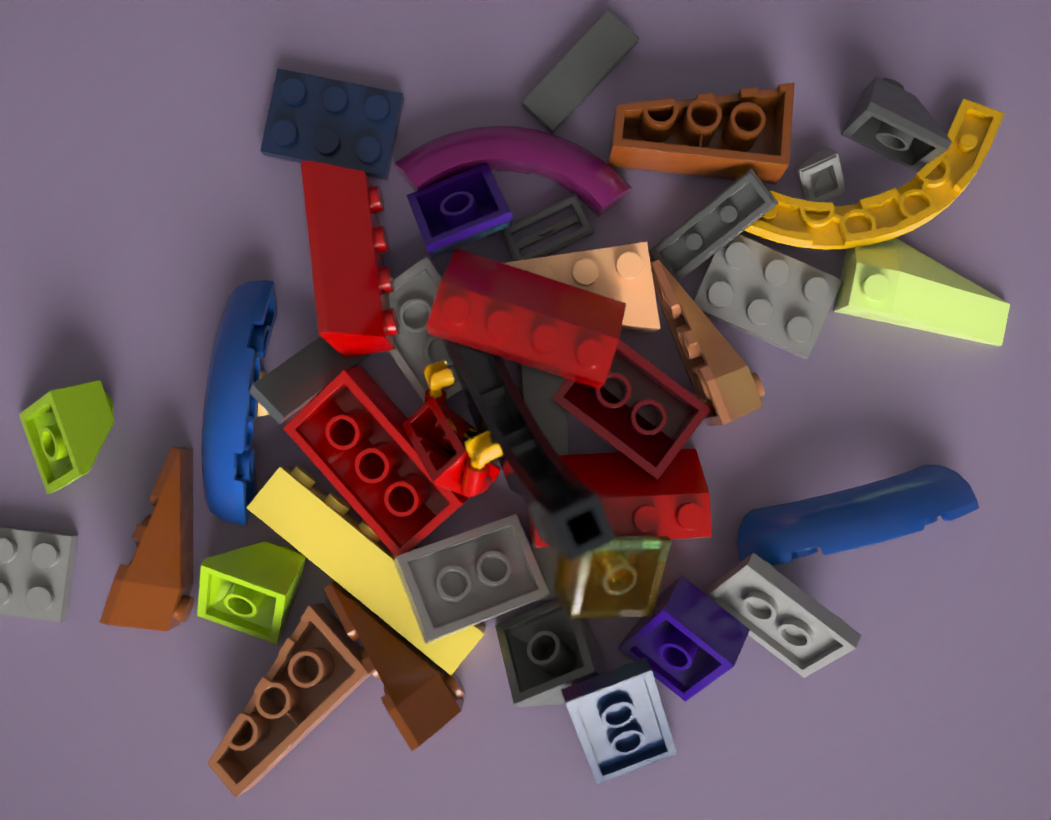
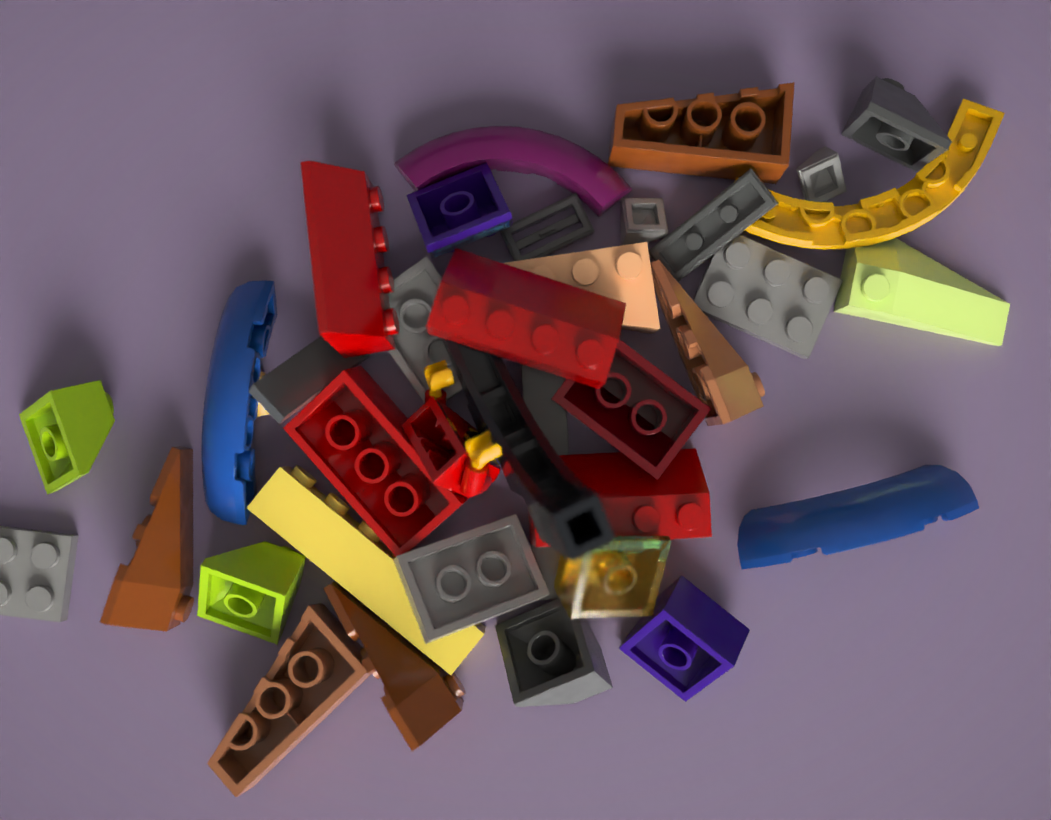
(332, 123): dark blue plate -> none
(580, 71): dark grey tile -> none
(620, 720): plate -> none
(642, 220): none -> light grey slope
(783, 616): light grey plate -> none

